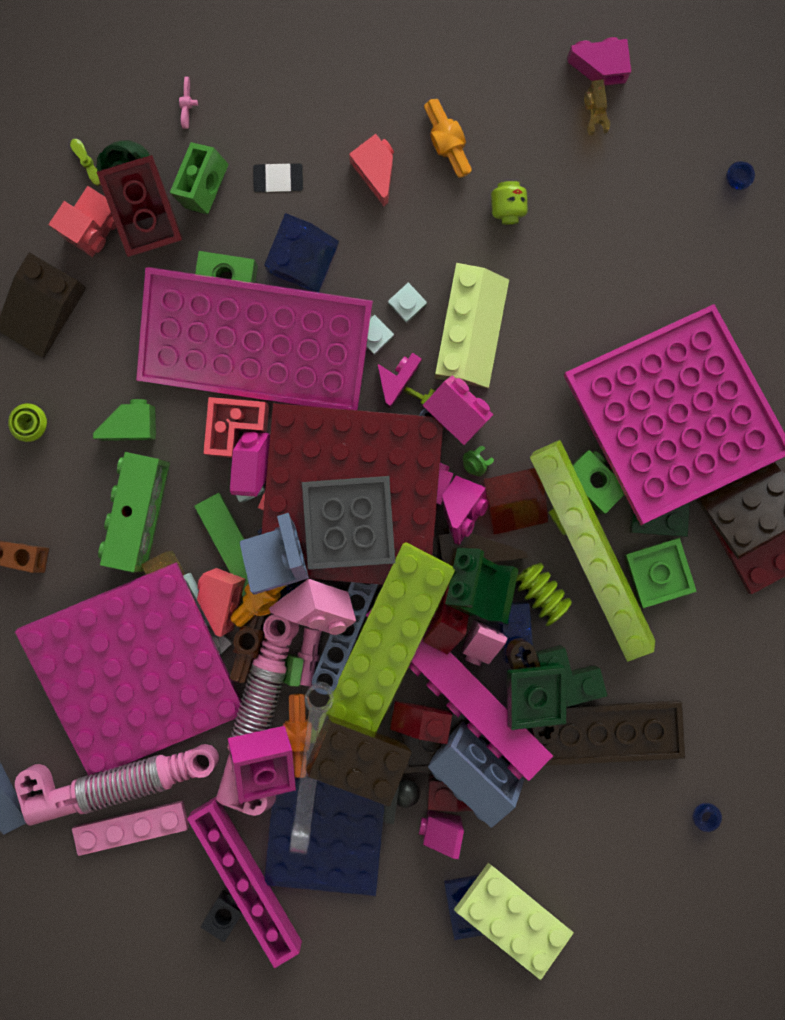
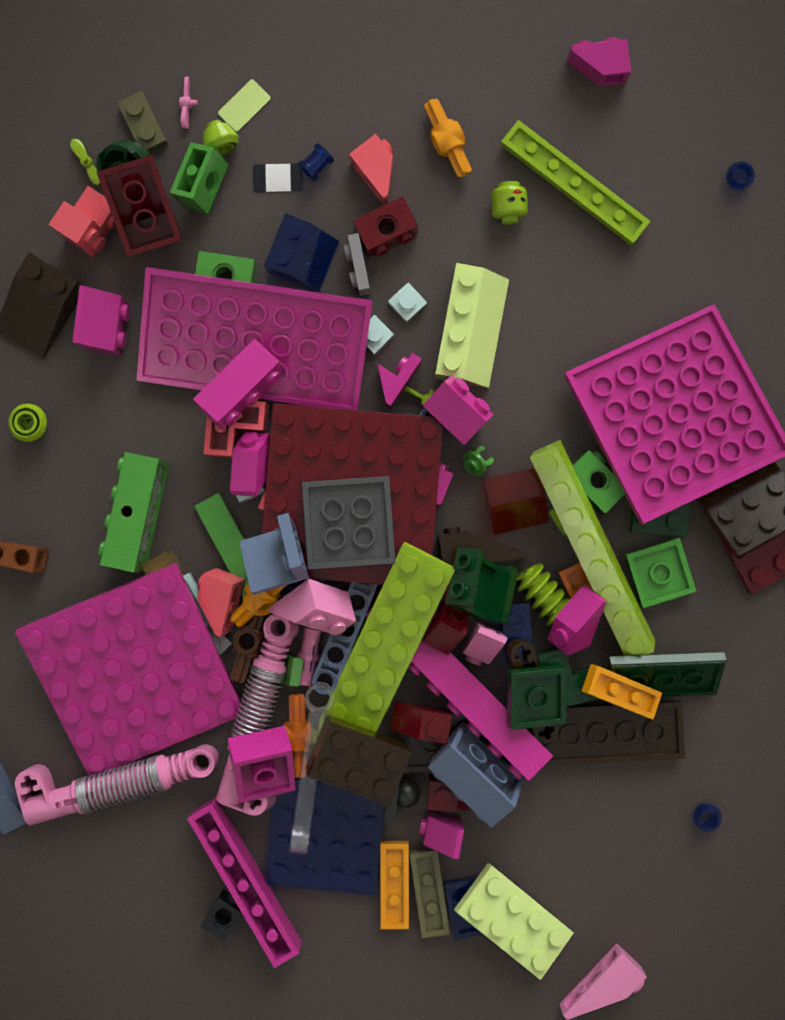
(100, 321): none -> dark pink slope
(129, 423): bright green slope -> none
(130, 828): bright pink plate -> none
(142, 122): none -> olive plate
(220, 137): none -> lime cone
(238, 385): none -> dark pink brick
(244, 105): none -> yellowish green sticker
(315, 162): none -> clear blue bush
(359, 275): none -> light grey plate
(394, 884): none -> light orange plate
(395, 214): none -> dark red brick
(429, 893): none -> olive plate
(462, 506): dark pink slope -> none
(573, 579): none -> orange plate
(574, 182): none -> lime plate
(577, 621): none -> dark pink slope
(596, 101): clear yellow plate -> none
(608, 982): none -> bright pink slope
(621, 691): none -> light orange plate
(673, 673): none -> dark green tile

